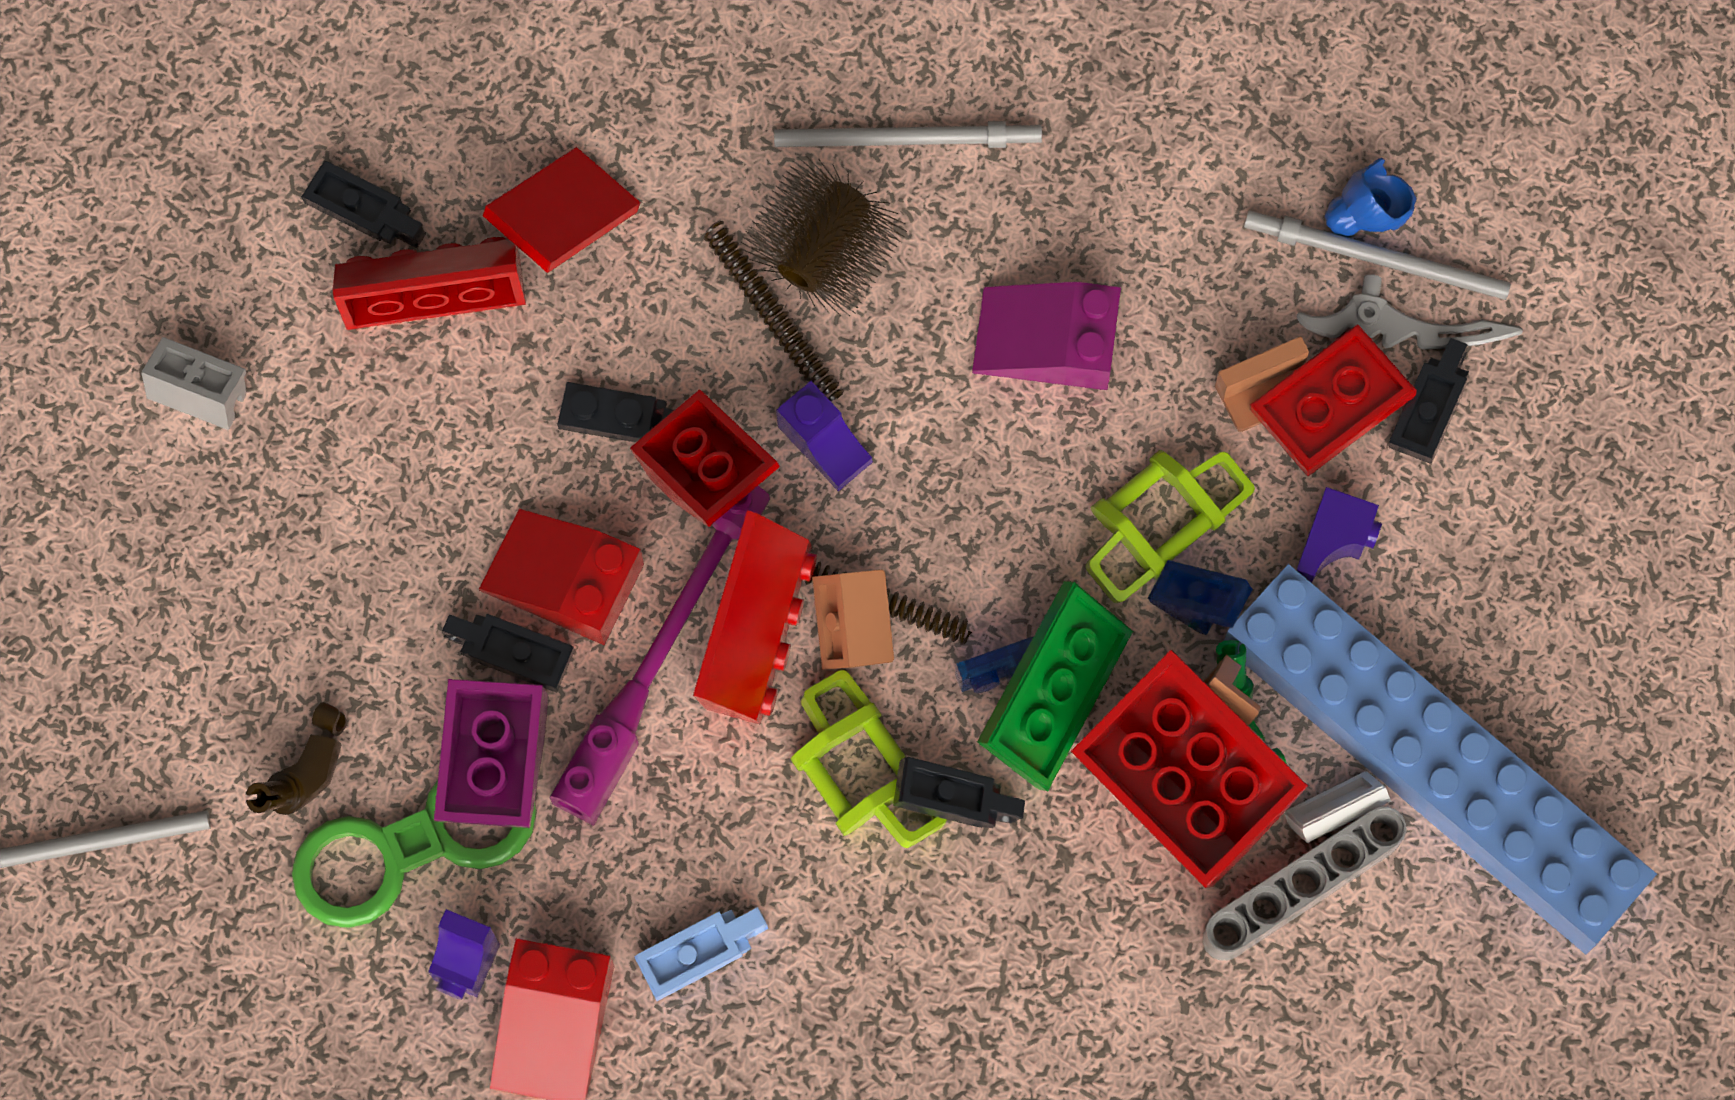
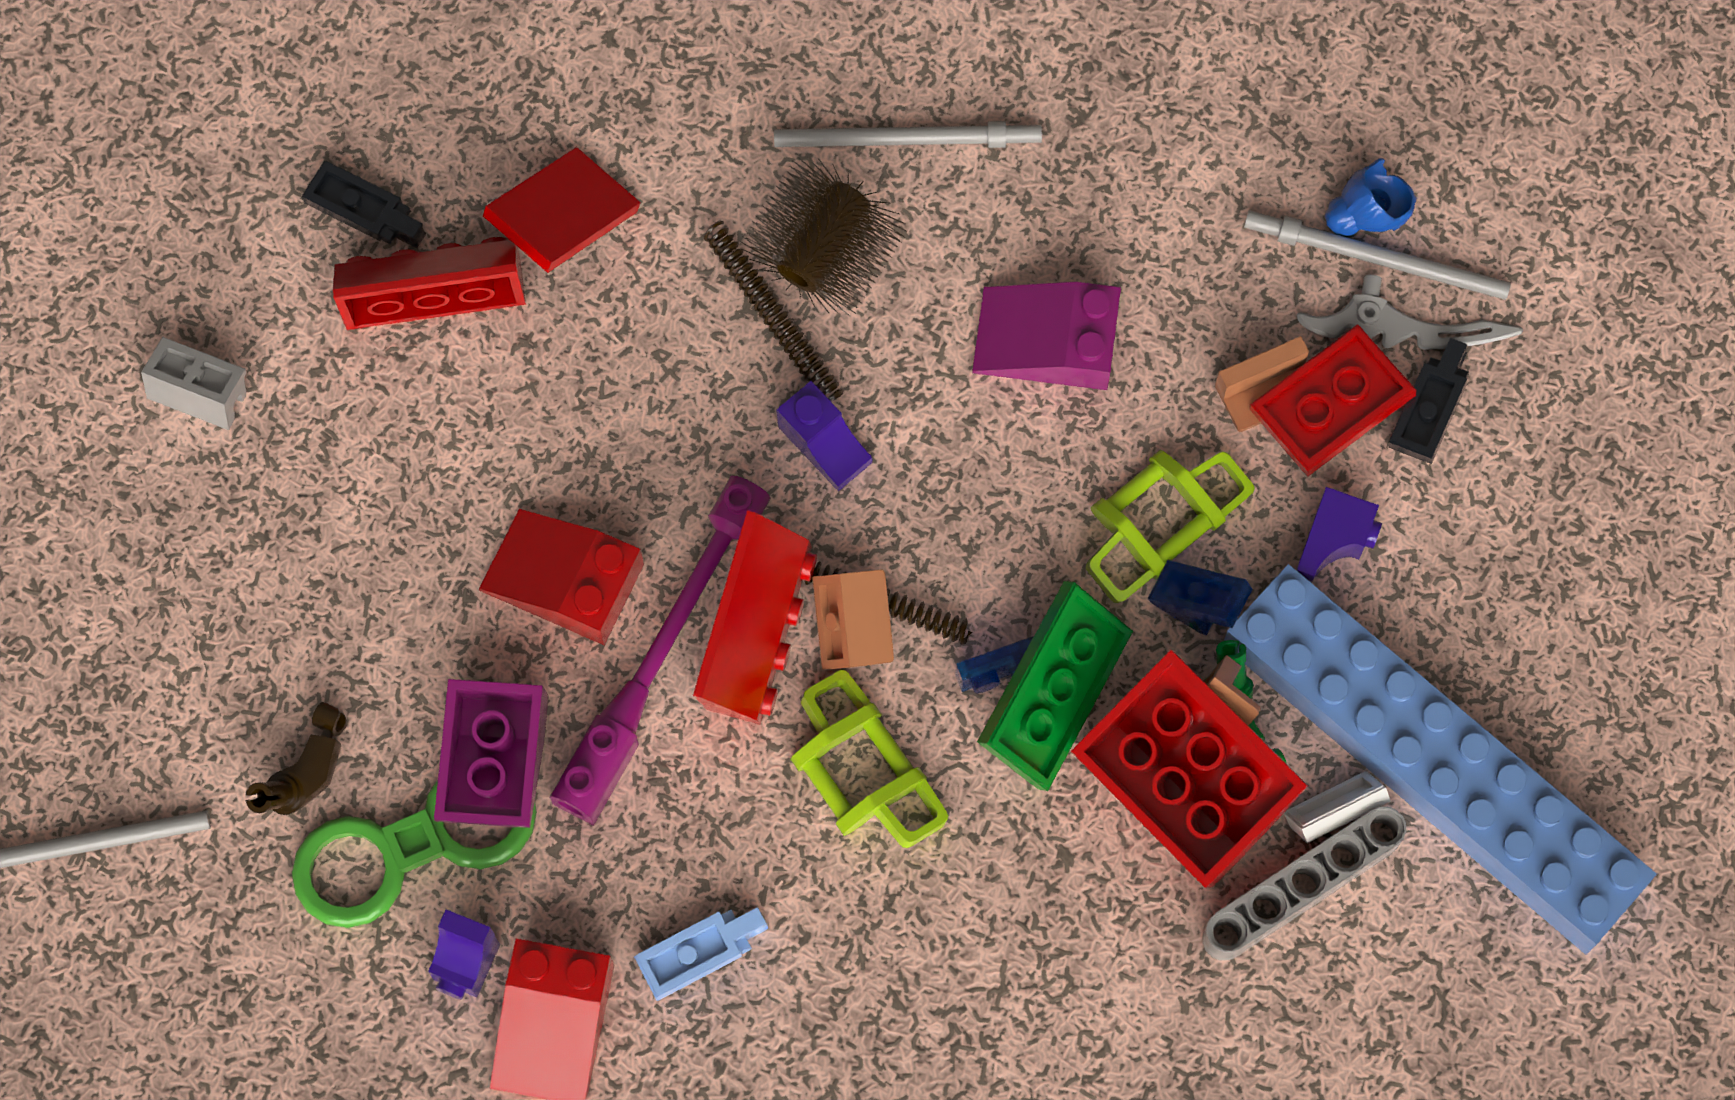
(511, 649): black hinge -> none
(609, 412): black hinge -> none
(703, 459): red slope -> none
(953, 794): black hinge -> none

